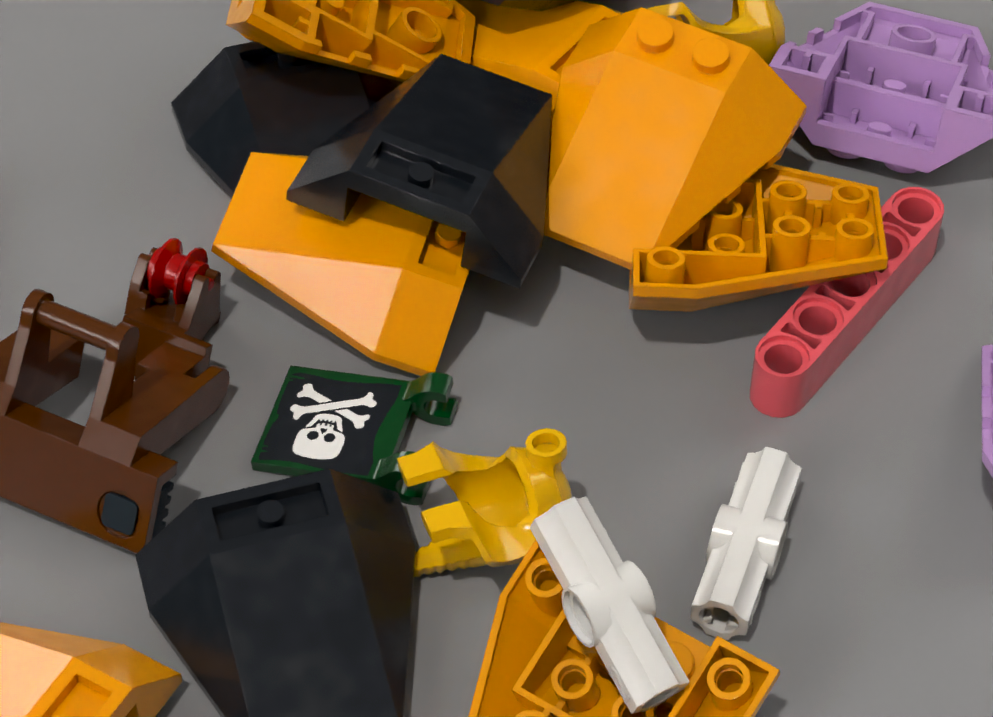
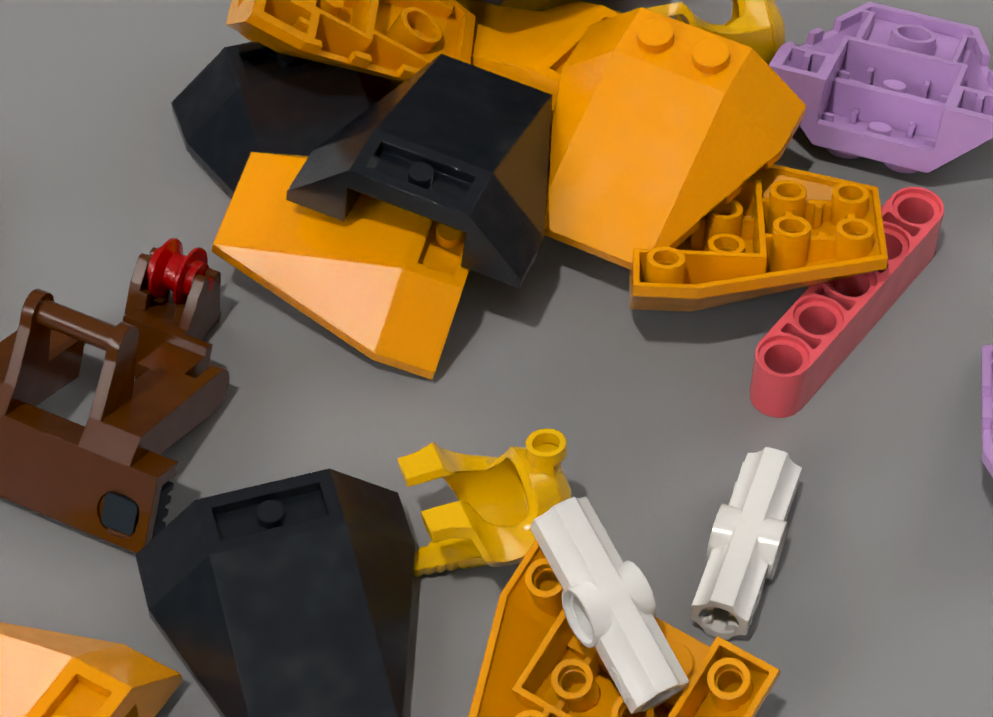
(350, 425): flag -> none

